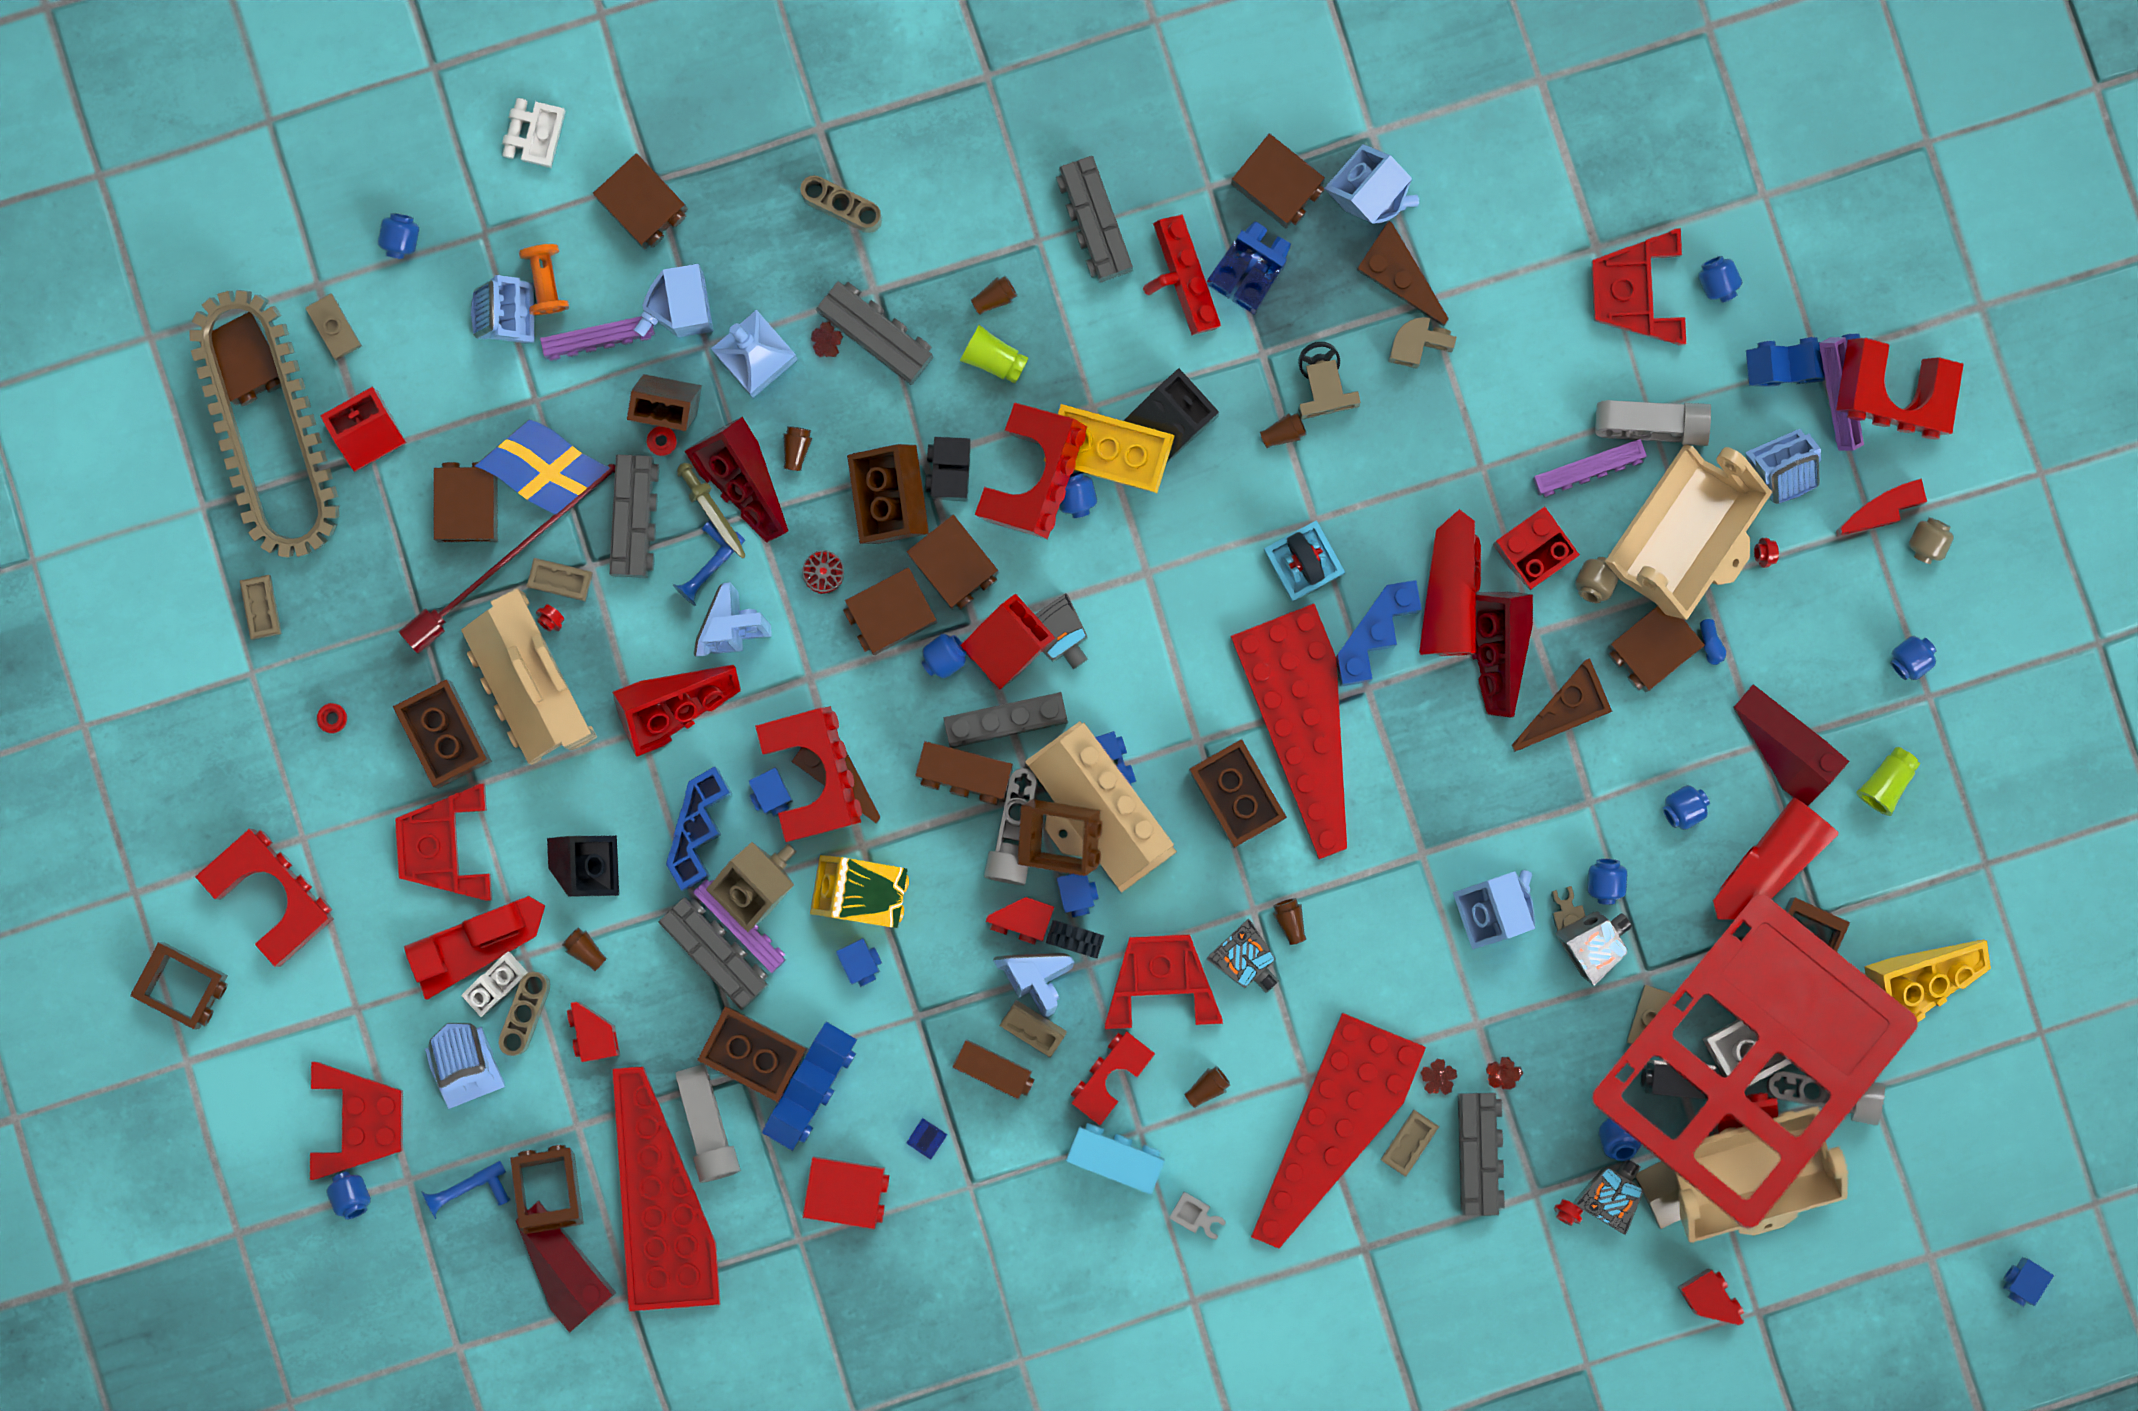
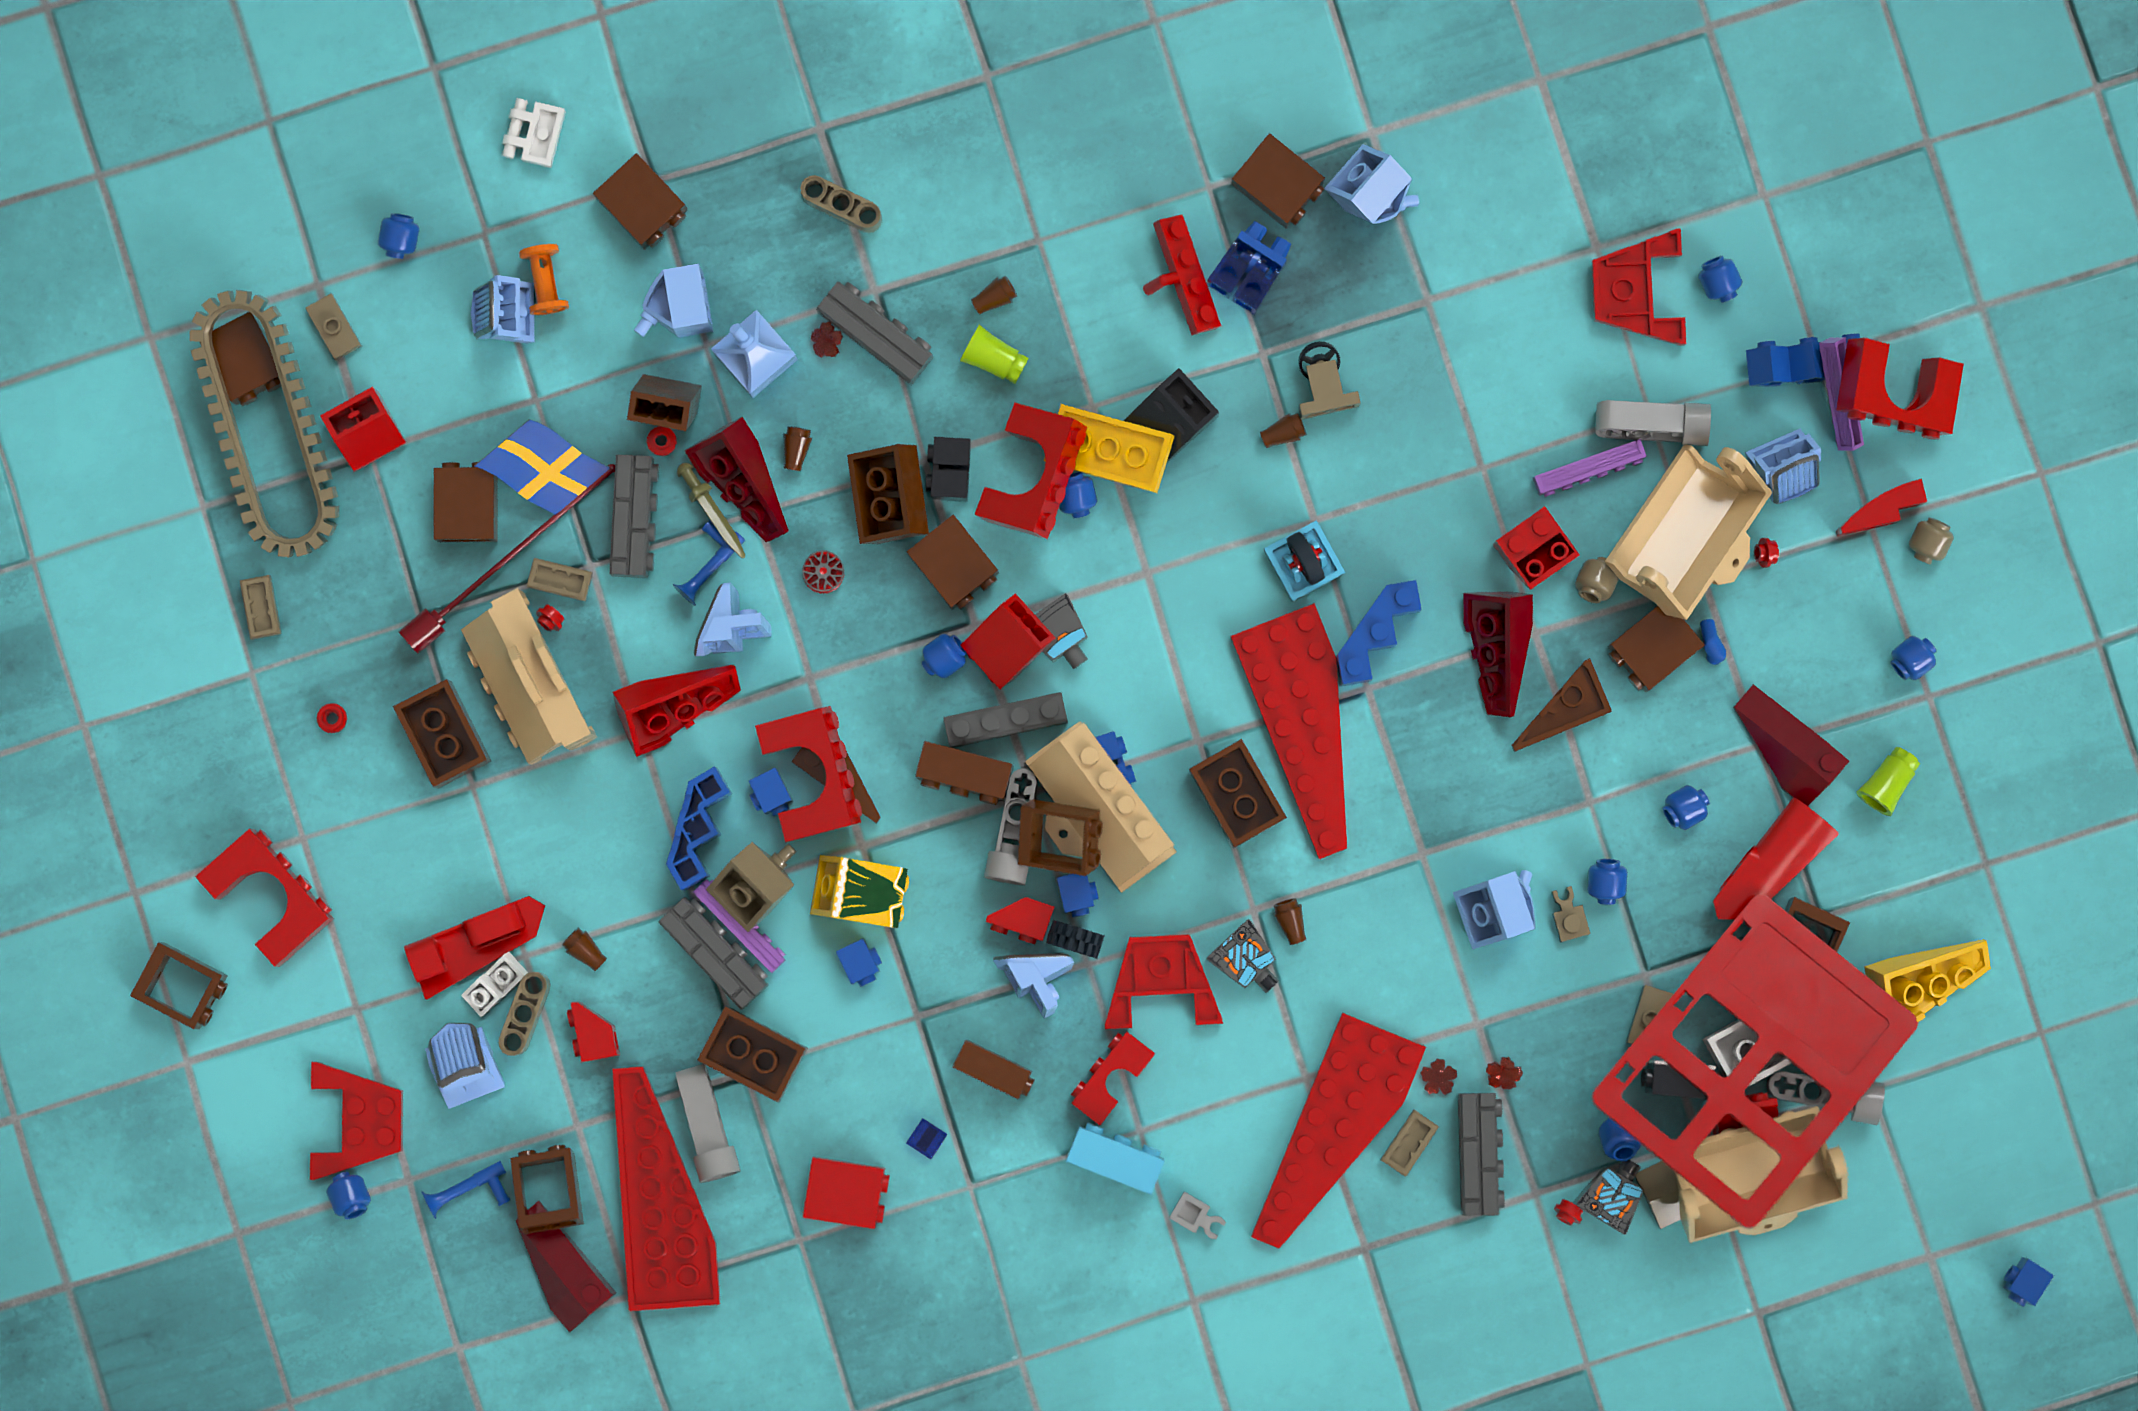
(429, 845): red wing -> none
(585, 864): black slope -> none
(593, 338): medium lavender piece -> none
(810, 1086): blue brick -> none
(889, 612): reddish brown brick -> none
(1033, 1028): dark tan plate -> none
(1095, 219): dark grey brick -> none
(1207, 1087): reddish brown cone -> none
(1395, 269): reddish brown wing -> none
(1413, 336): dark tan brick -> none
(1452, 589): red panel -> none
(1595, 944): torso -> none
(1709, 1299): red slope -> none

